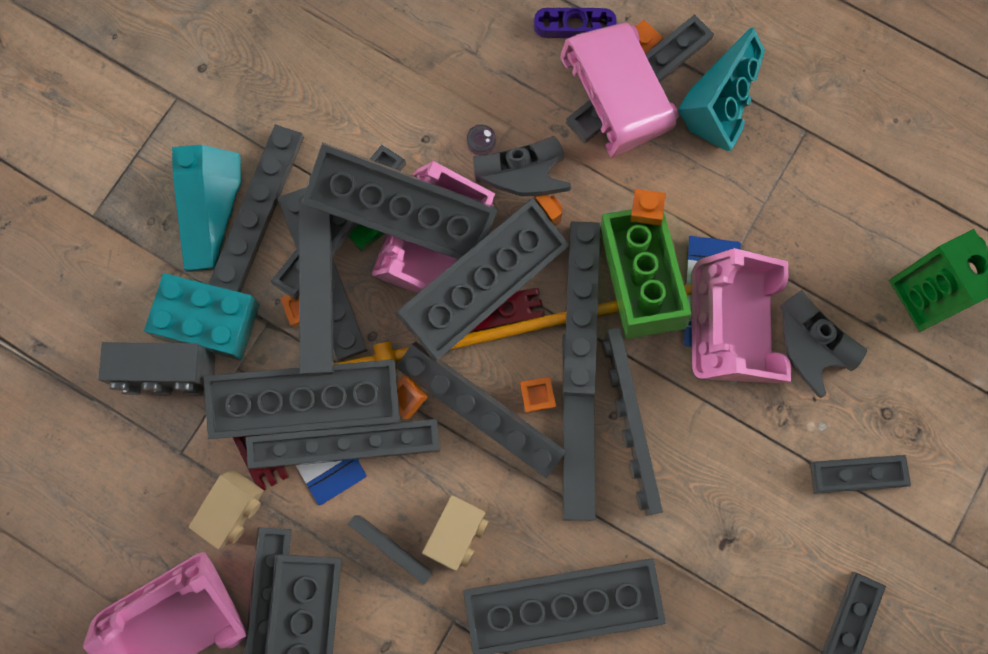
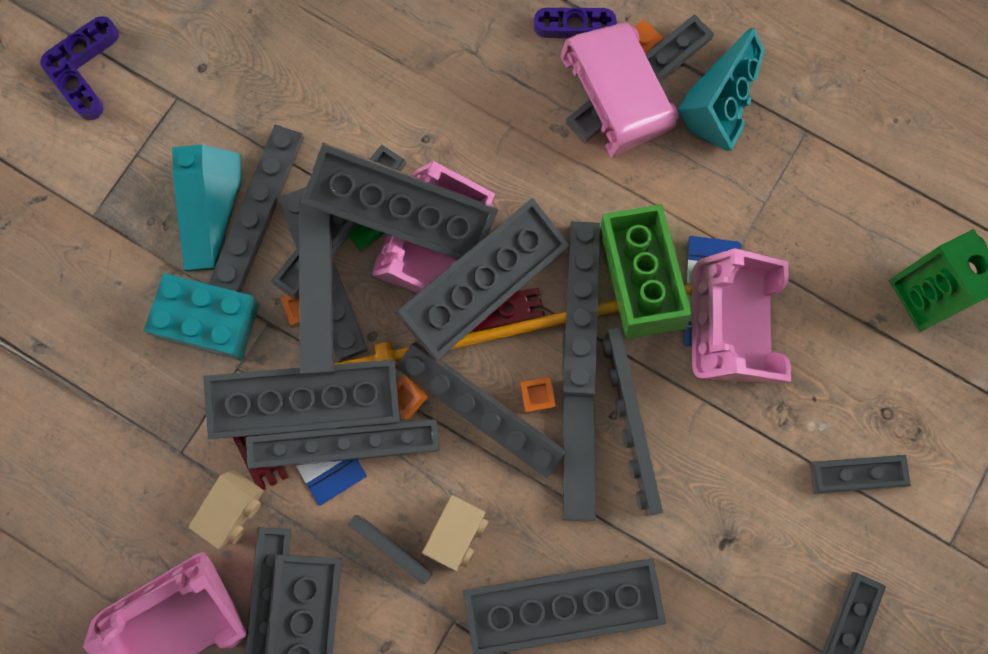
(68, 68): none -> dark purple beam
(155, 367): dark grey brick -> none
(481, 140): clear purple tile -> none
(523, 169): dark grey pin -> none
(551, 207): orange plate -> none
(648, 207): orange plate -> none
(816, 342): dark grey pin -> none

